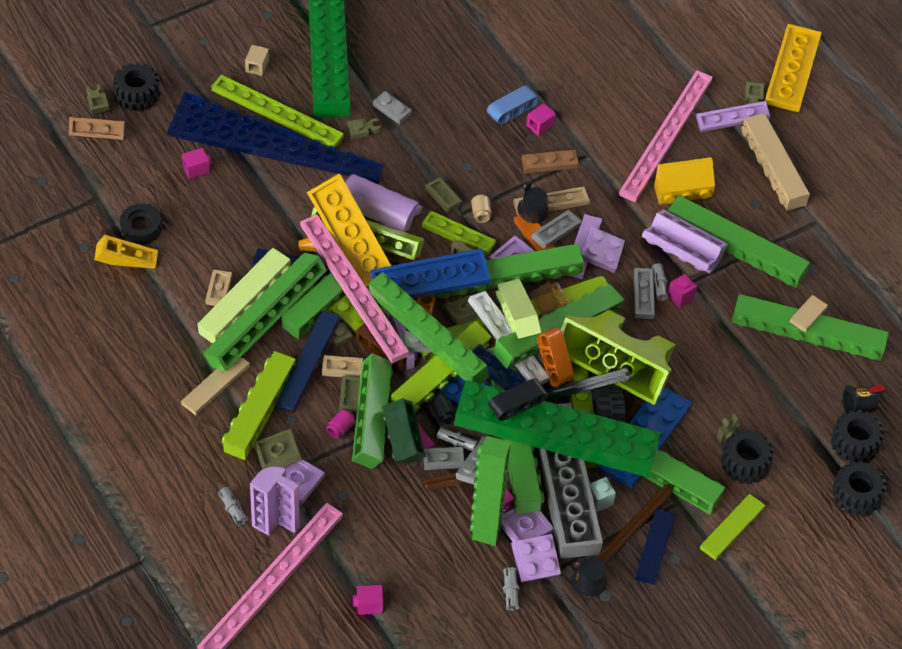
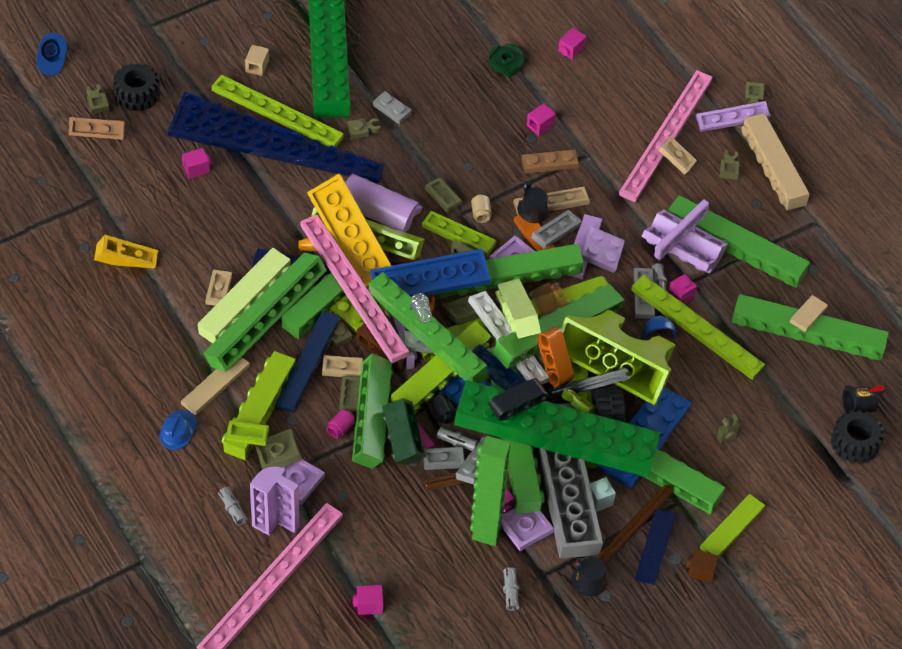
(51, 54): none -> blue piece
(141, 236): black tyre -> none
(178, 429): none -> blue piece
(247, 433): none -> lime tile
(421, 307): none -> clear cone
(505, 67): none -> dark green plate
(512, 105): medium blue beam -> none
(536, 558): lavender plate -> none
(572, 43): none -> dark pink brick
(578, 402): none -> lime plate
(657, 323): none -> blue helmet
(677, 155): none -> tan plate
(681, 229): none -> lavender tile
(685, 178): yellow slope -> none
(697, 327): none -> lime plate
(702, 565): none -> reddish brown brick
(729, 166): none -> olive plate
(744, 469): black tyre -> none
(793, 68): yellow plate -> none
(863, 476): black tyre -> none

